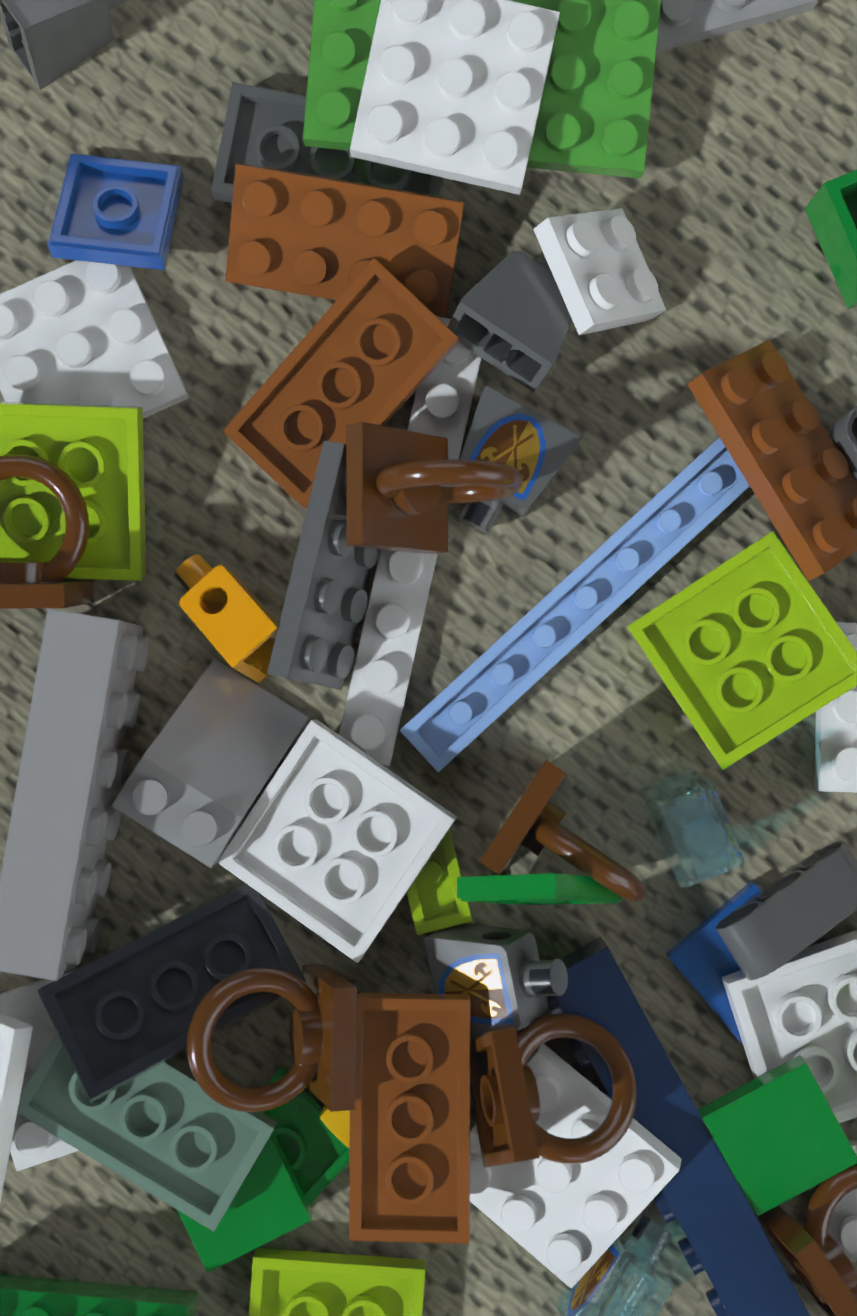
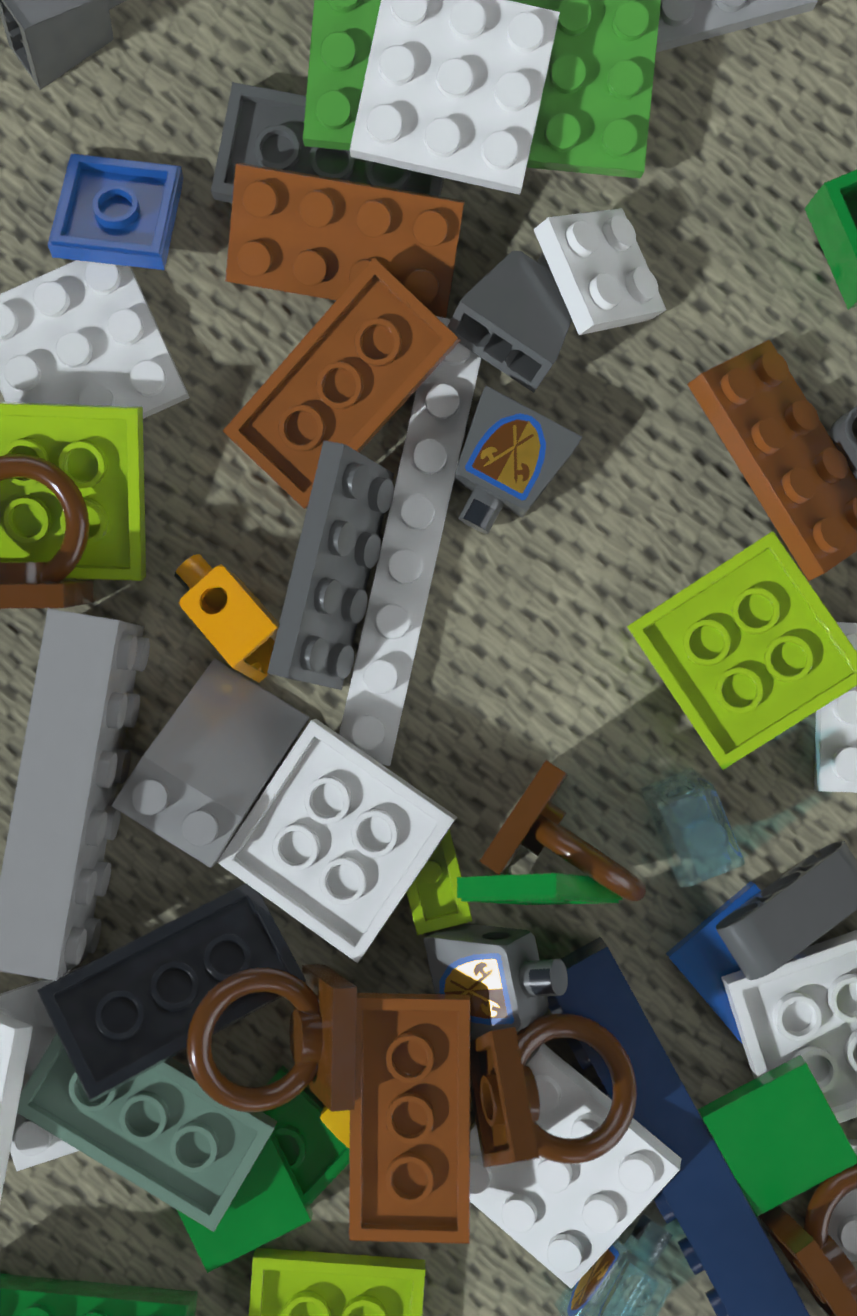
(403, 487): reddish brown tile -> none
(576, 606): light blue plate -> none

